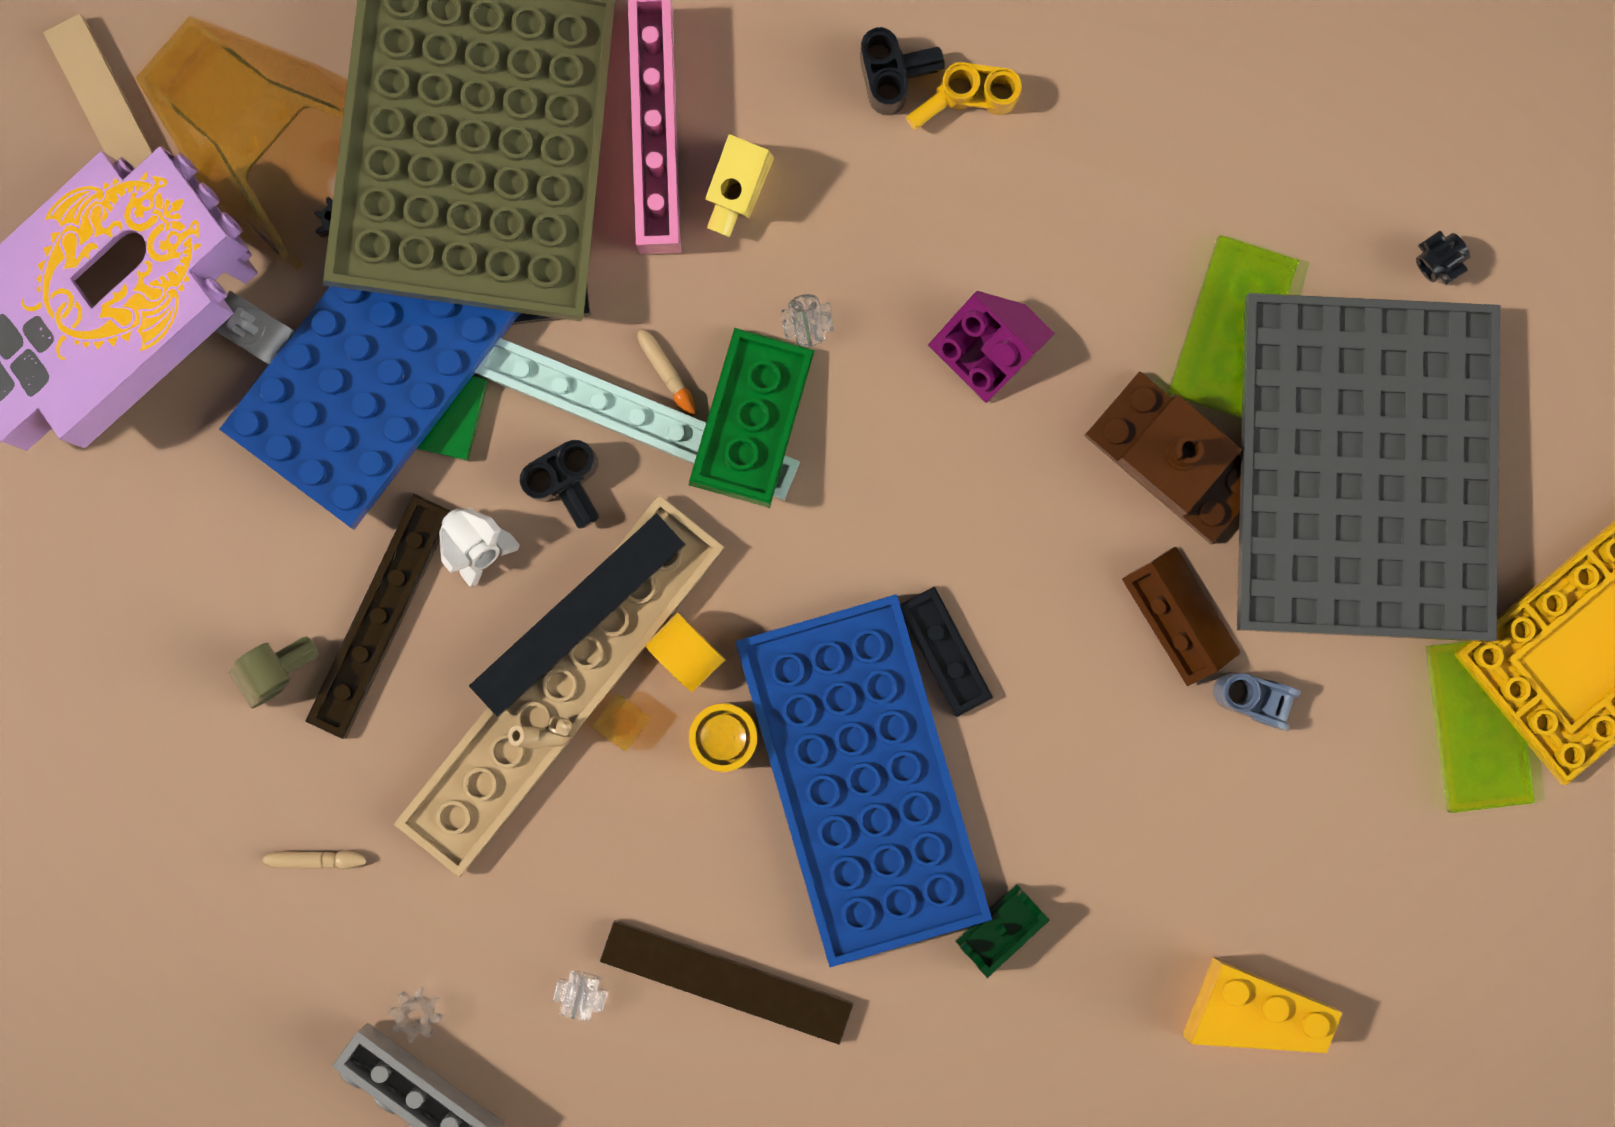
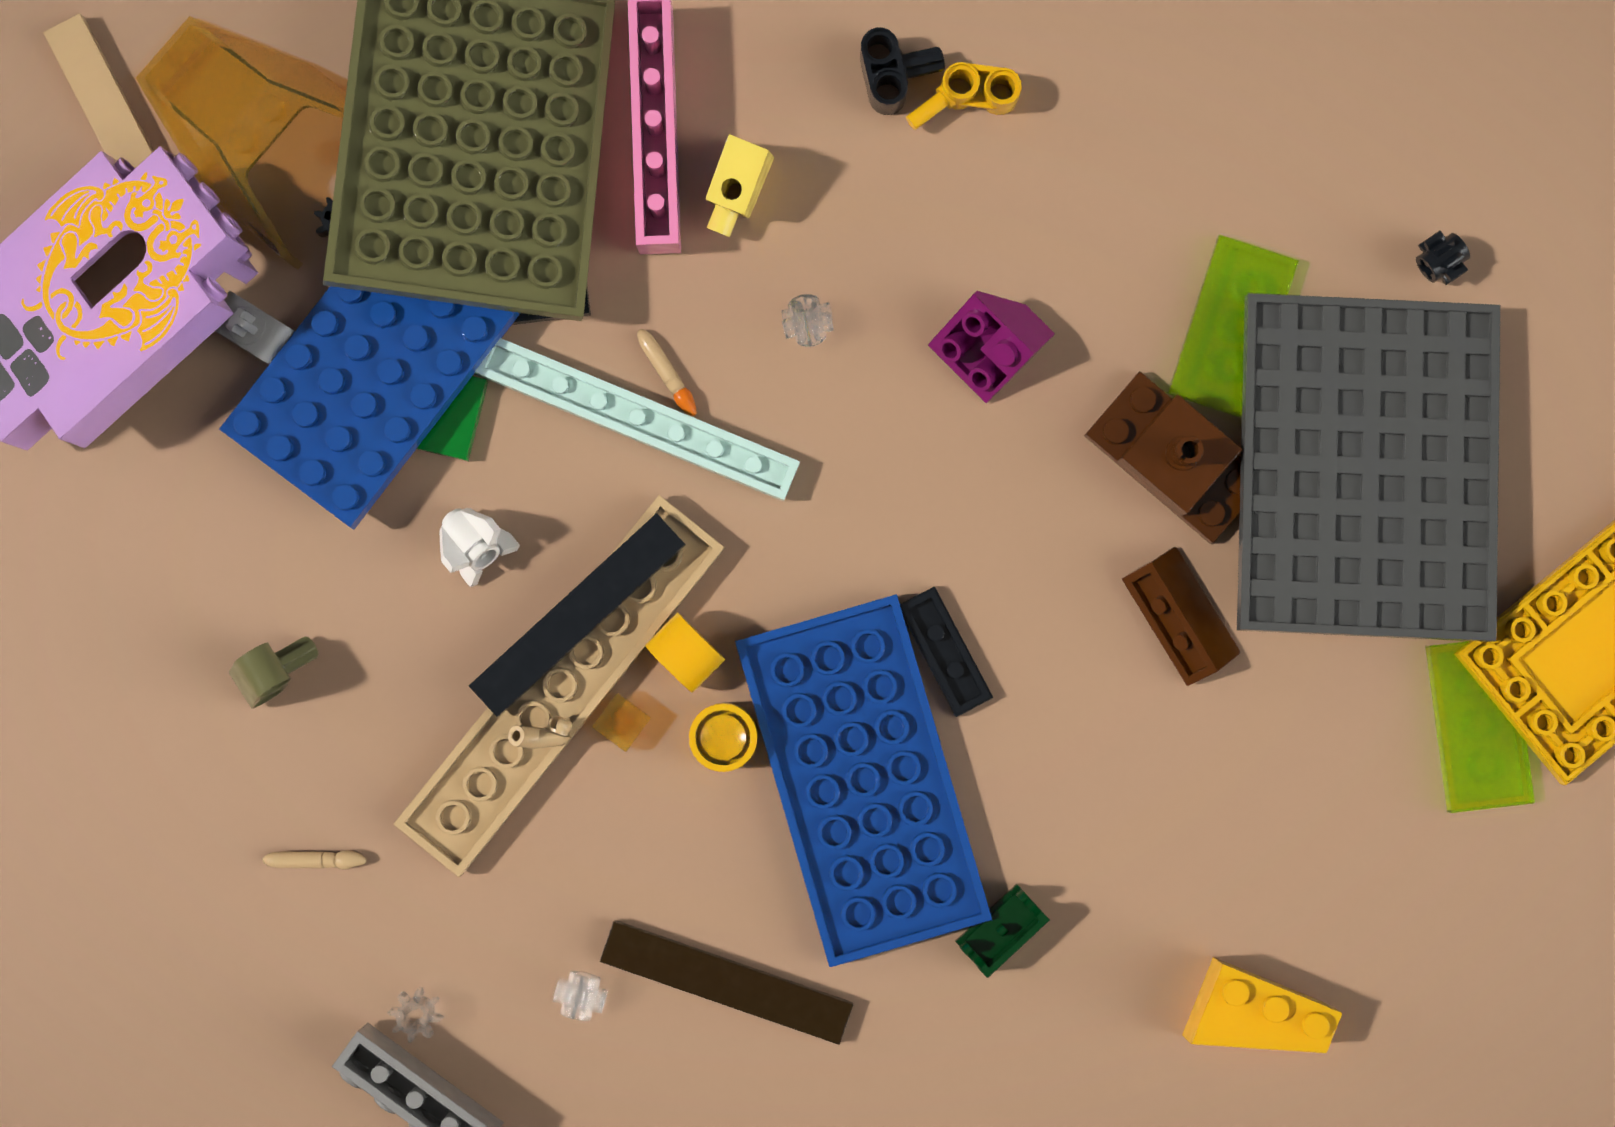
(378, 618): dark brown tile -> none
(565, 482): black beam -> none
(751, 418): green tile -> none
(1263, 699): sand blue piece -> none

